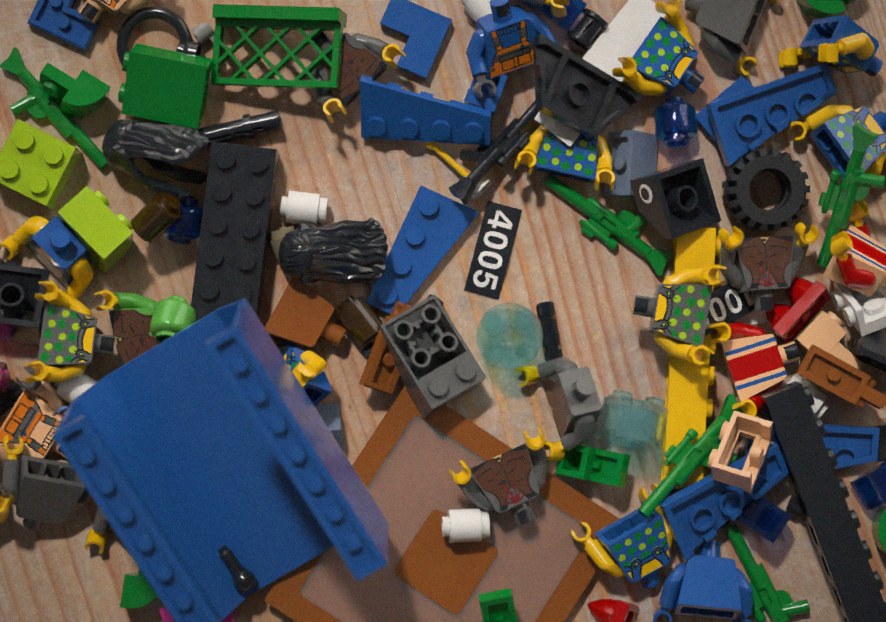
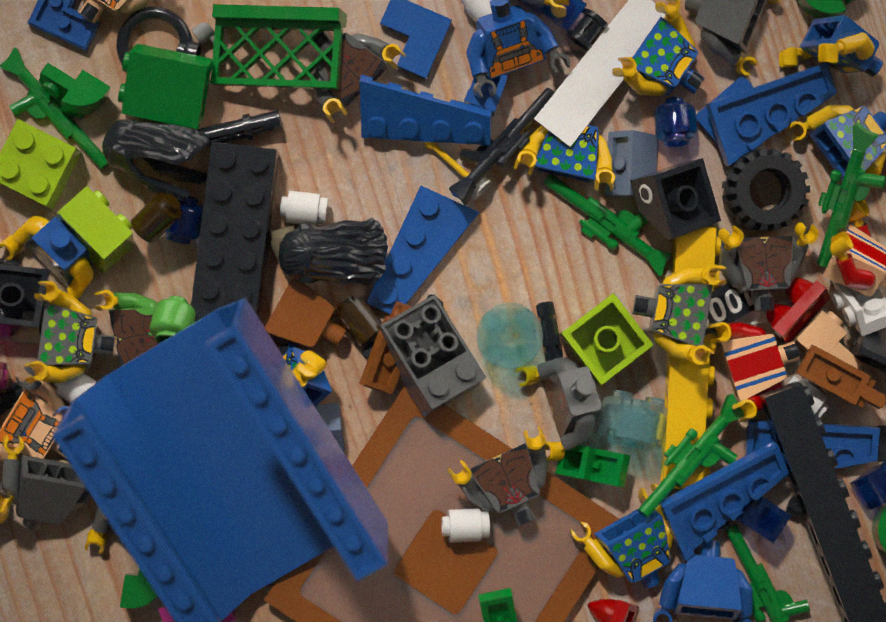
(242, 578): black piece -> none
(493, 250): black sticker -> none
(577, 90): black wing -> none
(606, 339): none -> lime brick
(746, 426): light nougat window -> none

